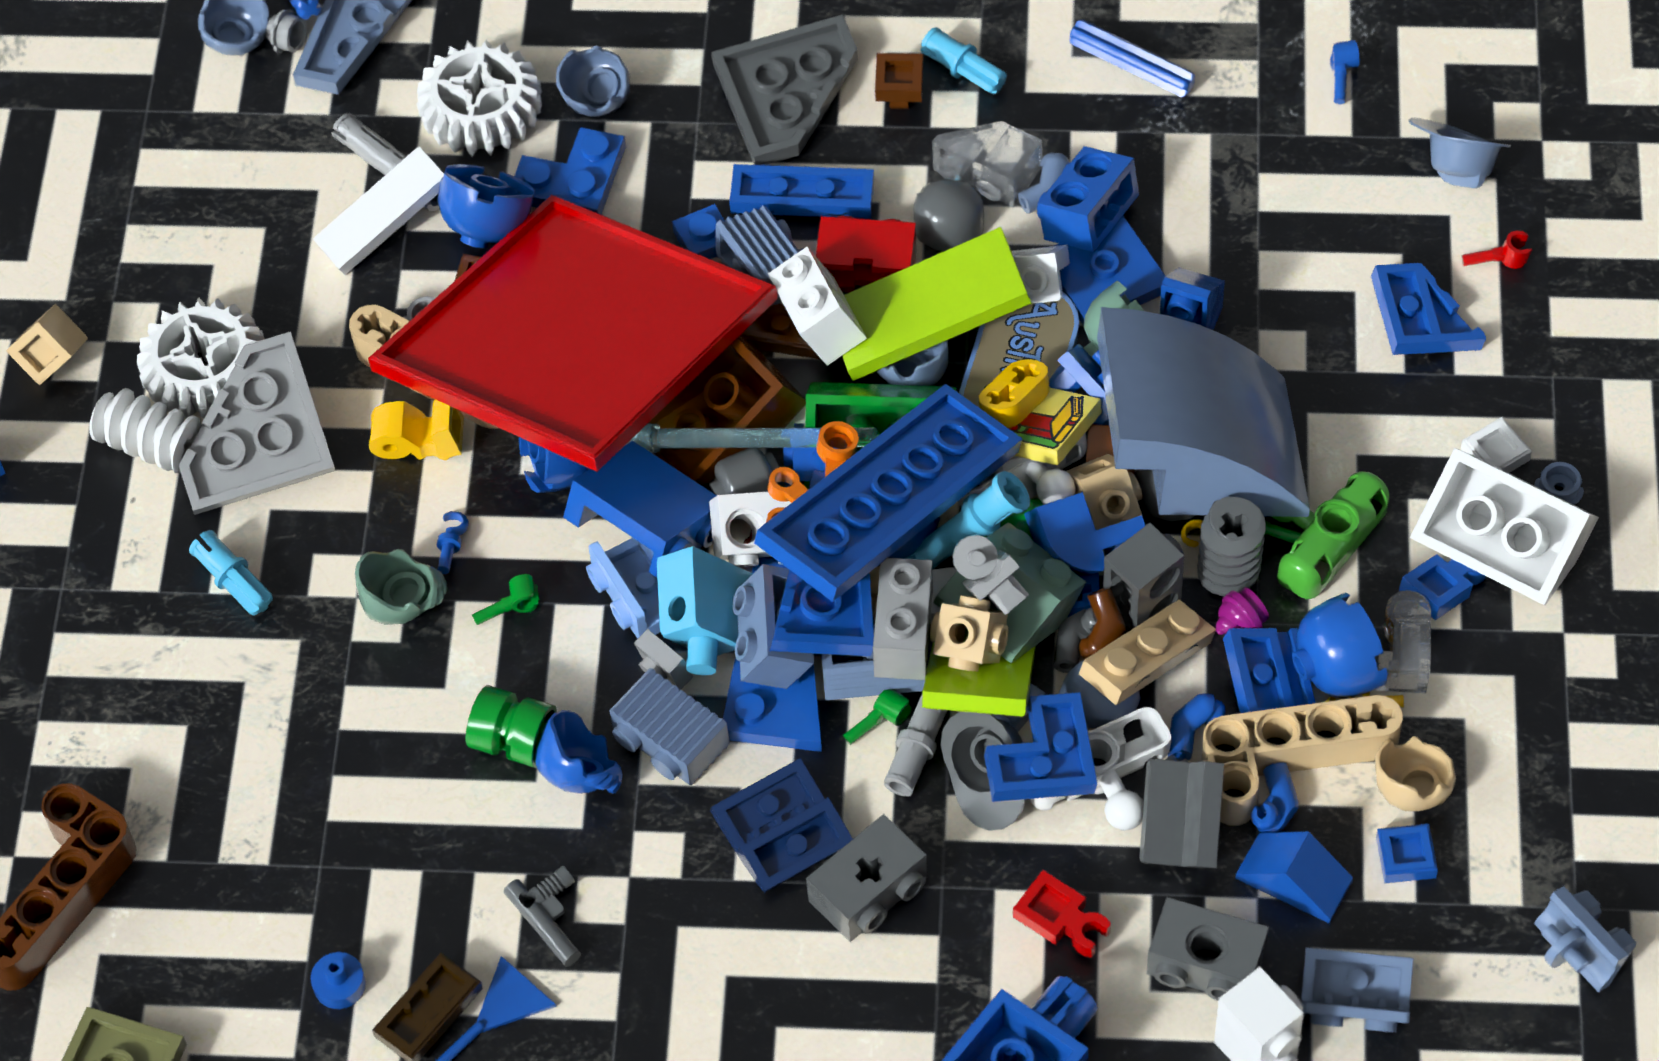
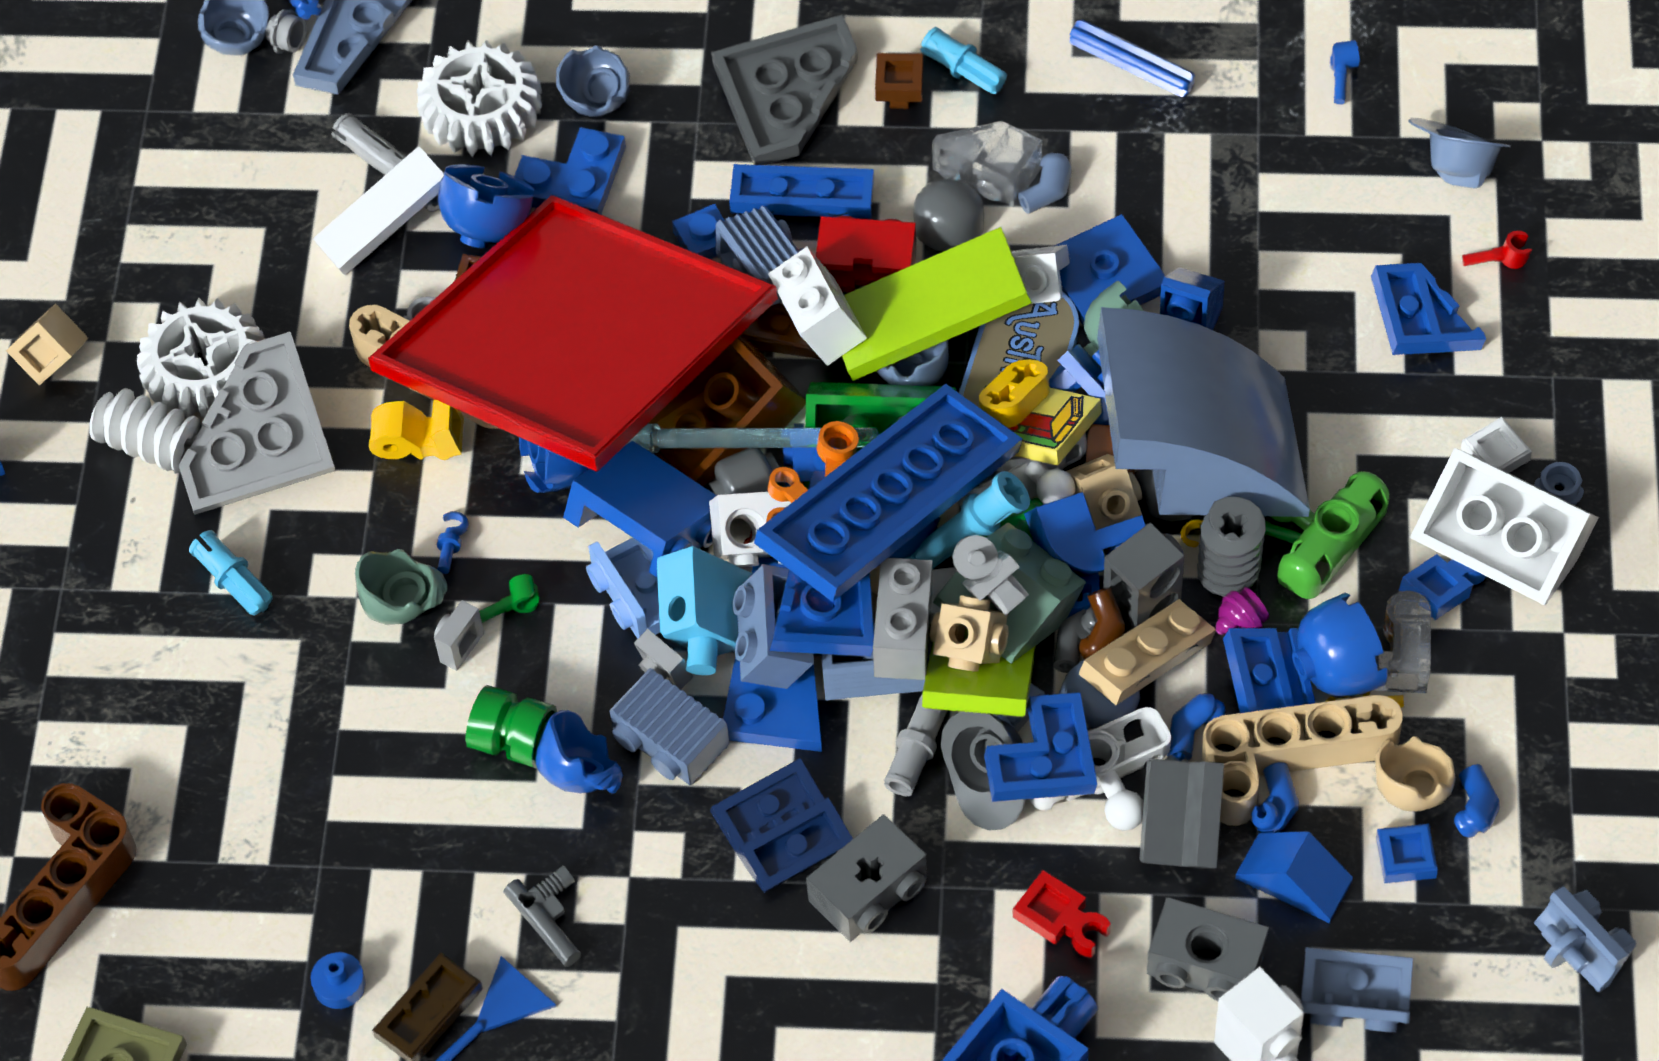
(458, 634): none -> light grey plate
(888, 705): green hand -> none
(1088, 198): blue brick -> none
(1482, 803): none -> blue arm

